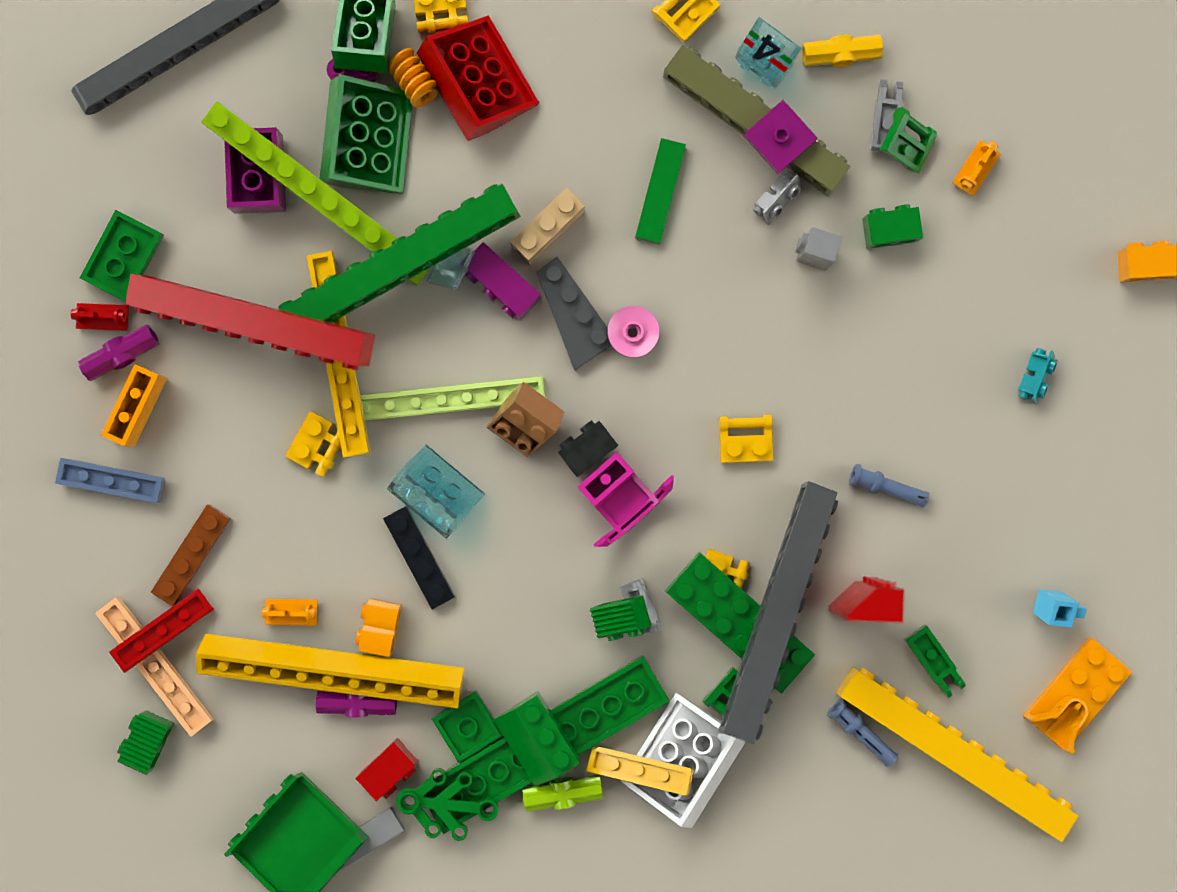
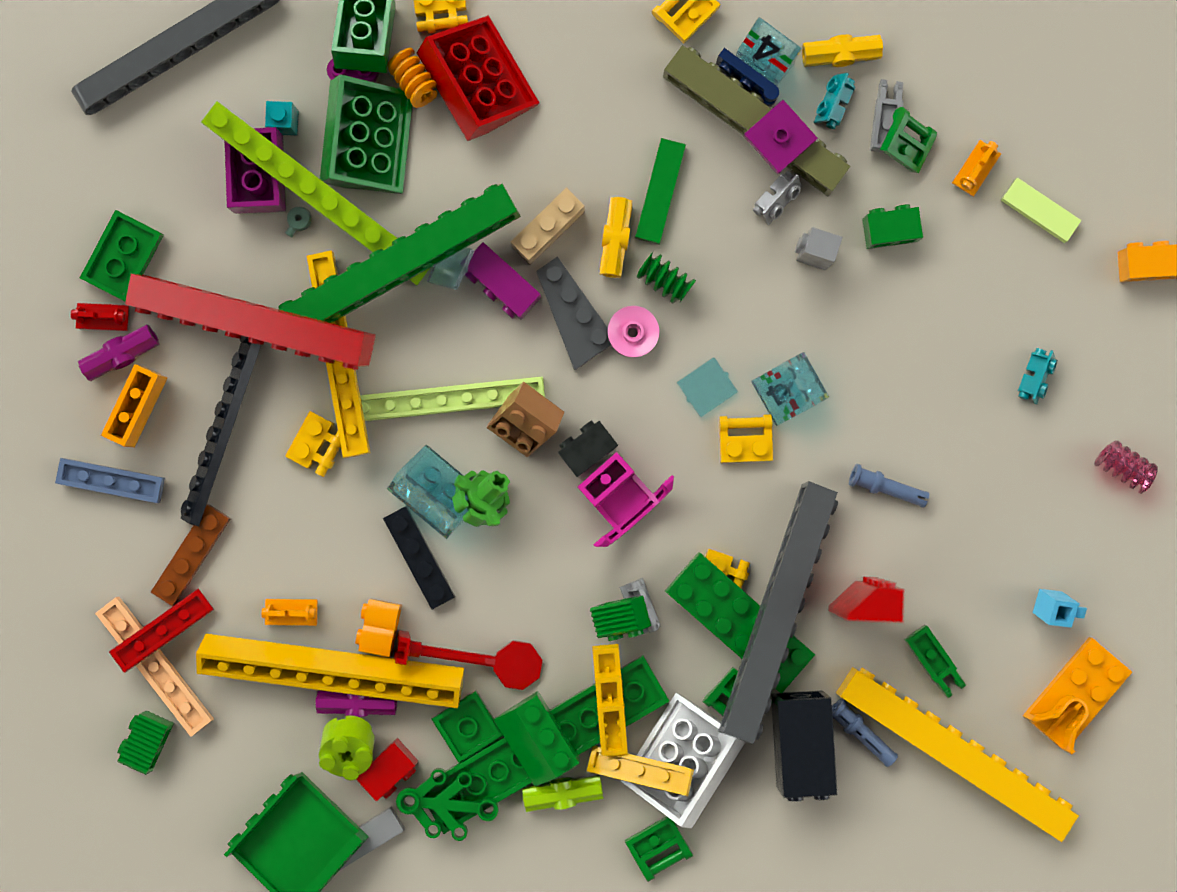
(219, 433): none -> black plate
(283, 116): none -> teal brick
(295, 225): none -> sand green piece
(346, 747): none -> lime brick
(485, 496): none -> bright green piece
(514, 664): none -> red piece
(610, 700): none -> yellow slope
(615, 237): none -> yellow piece
(654, 841): none -> green plate
(665, 278): none -> green piece
(707, 387): none -> clear light blue piece
(747, 77): none -> dark blue plate
(790, 389): none -> clear light blue slope
(804, 745): none -> black brick
(838, 90): none -> teal hinge
(1041, 210): none -> yellowish green tile
(1129, 464): none -> clear pink piece

